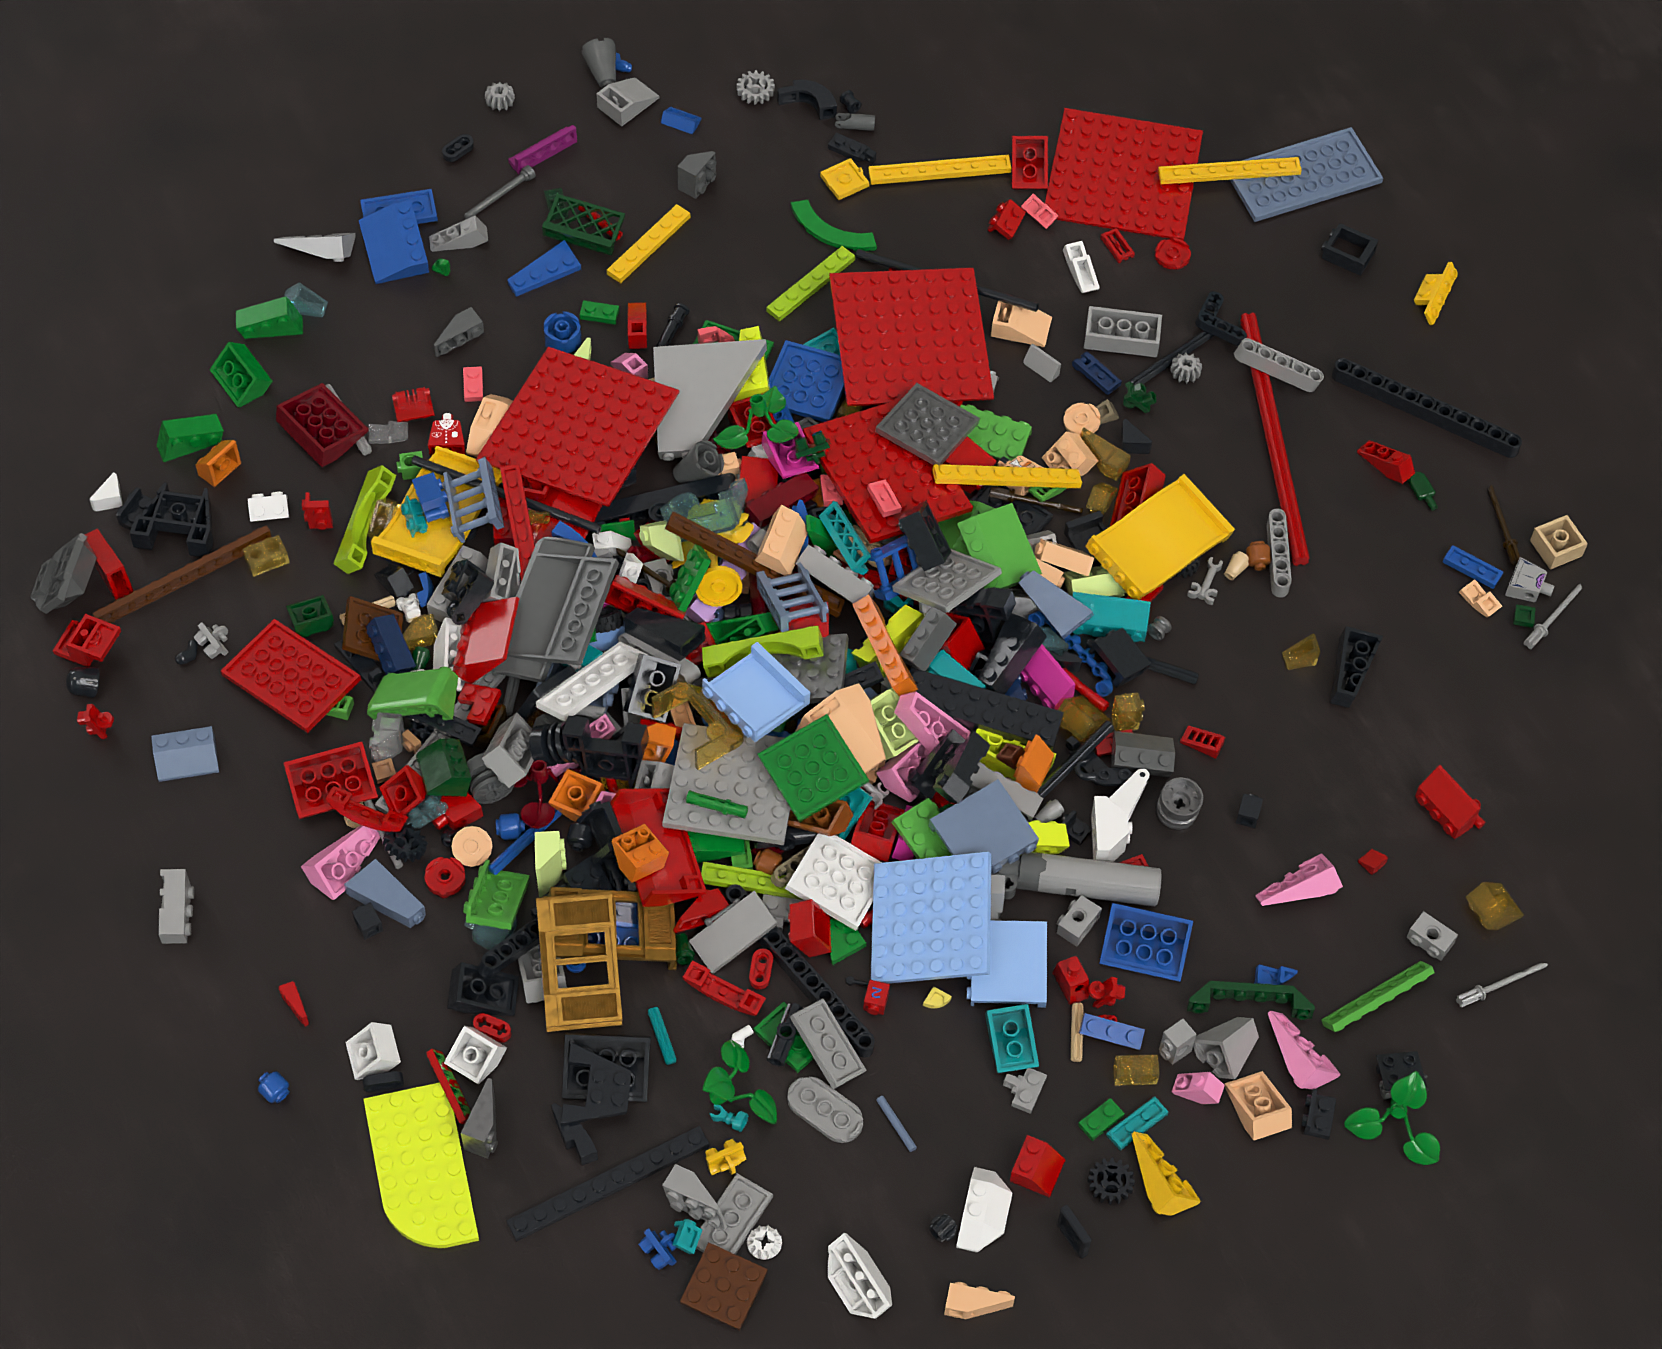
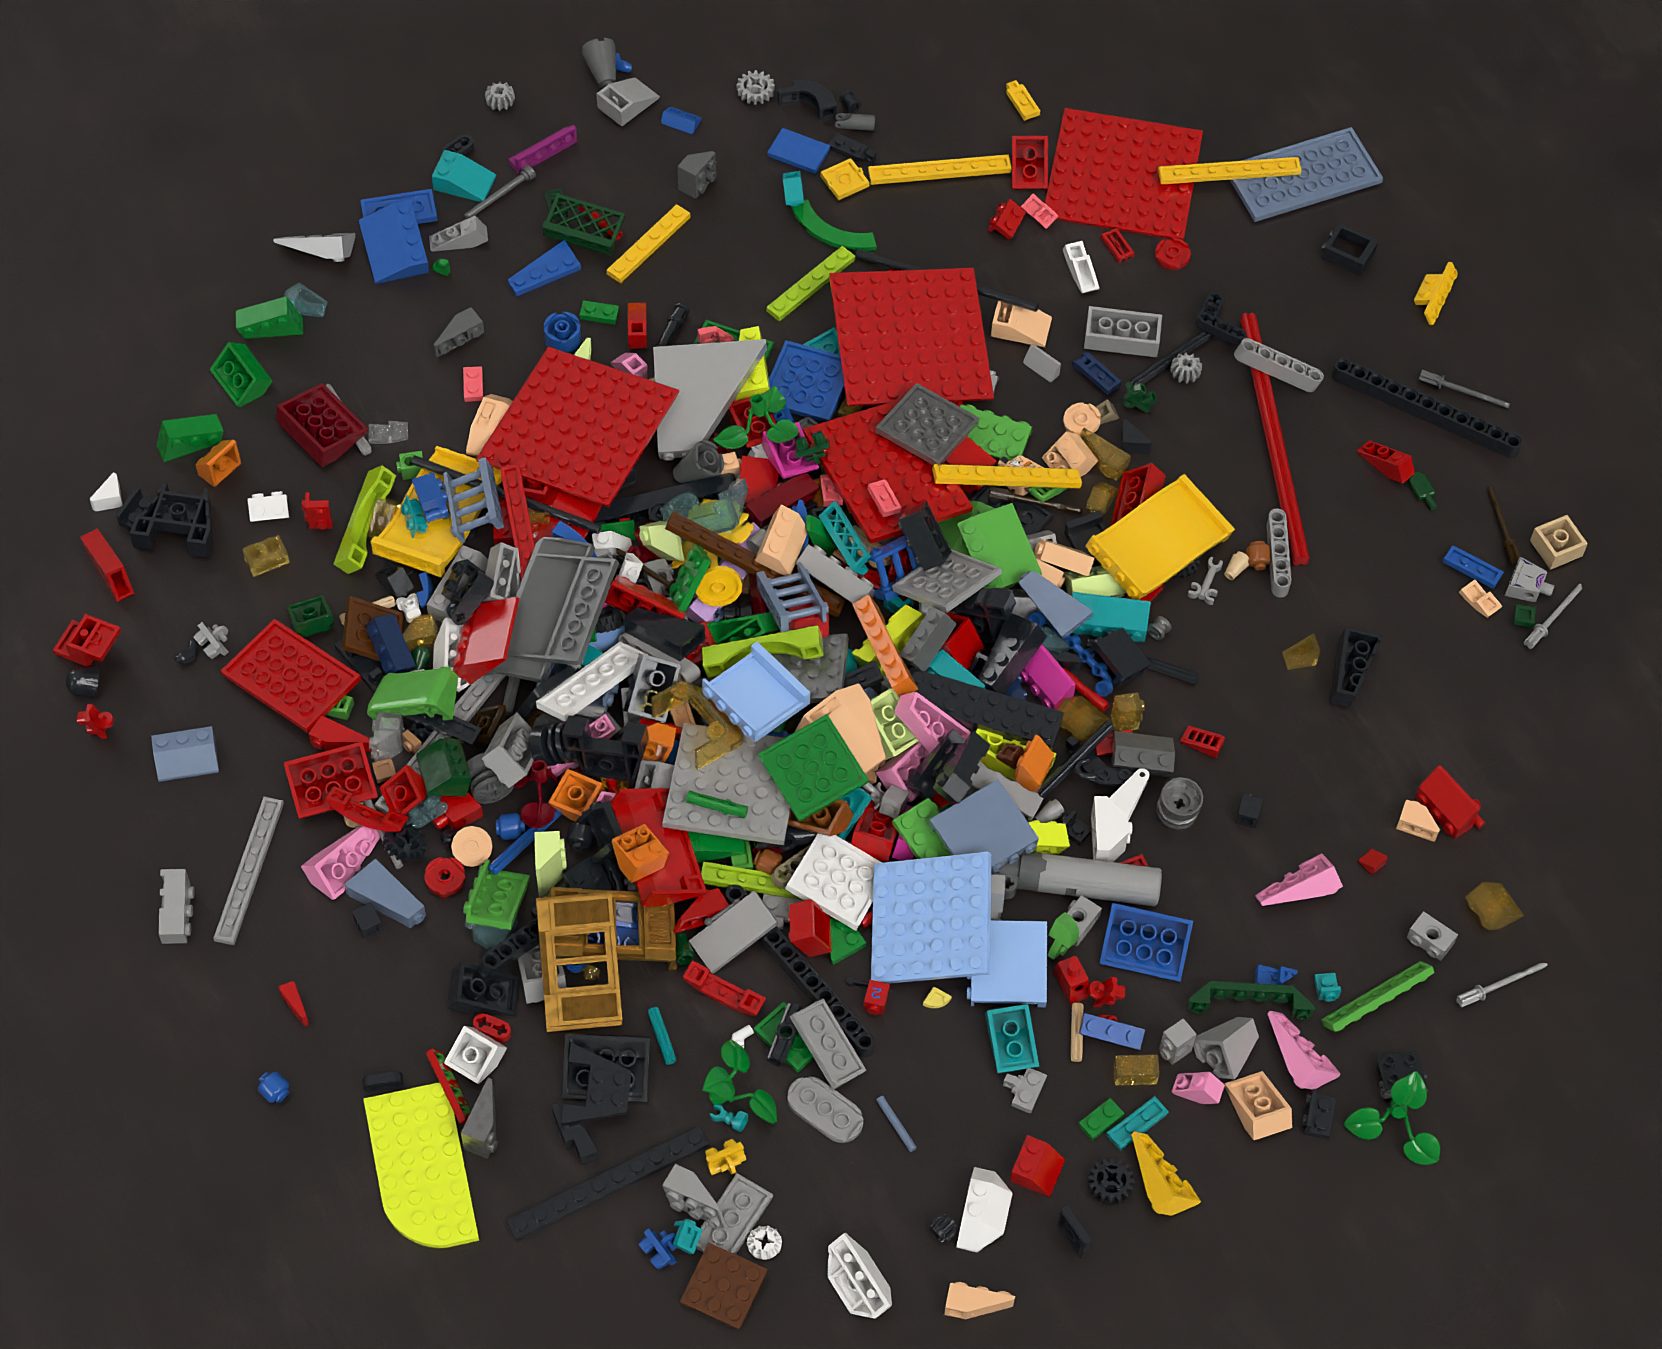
(64, 575): dark grey piece -> none
(180, 578): reddish brown plate -> none
(248, 871): none -> light grey tile
(331, 735): none -> red slope
(373, 1050): white slope -> none
(413, 406): red hinge -> none
(446, 434): red torso -> none
(462, 177): none -> teal slope
(482, 700): red plate -> none
(591, 972): none -> clear yellow plate
(761, 970): red plate -> none
(793, 188): none -> teal slope
(798, 150): none -> blue tile
(894, 801): none -> light grey brick
(1022, 100): none -> yellow hinge
(1065, 934): none -> bright green brick
(1327, 987): none -> teal bracket
(1418, 821): none -> light nougat slope
(1437, 380): none -> dark grey piece

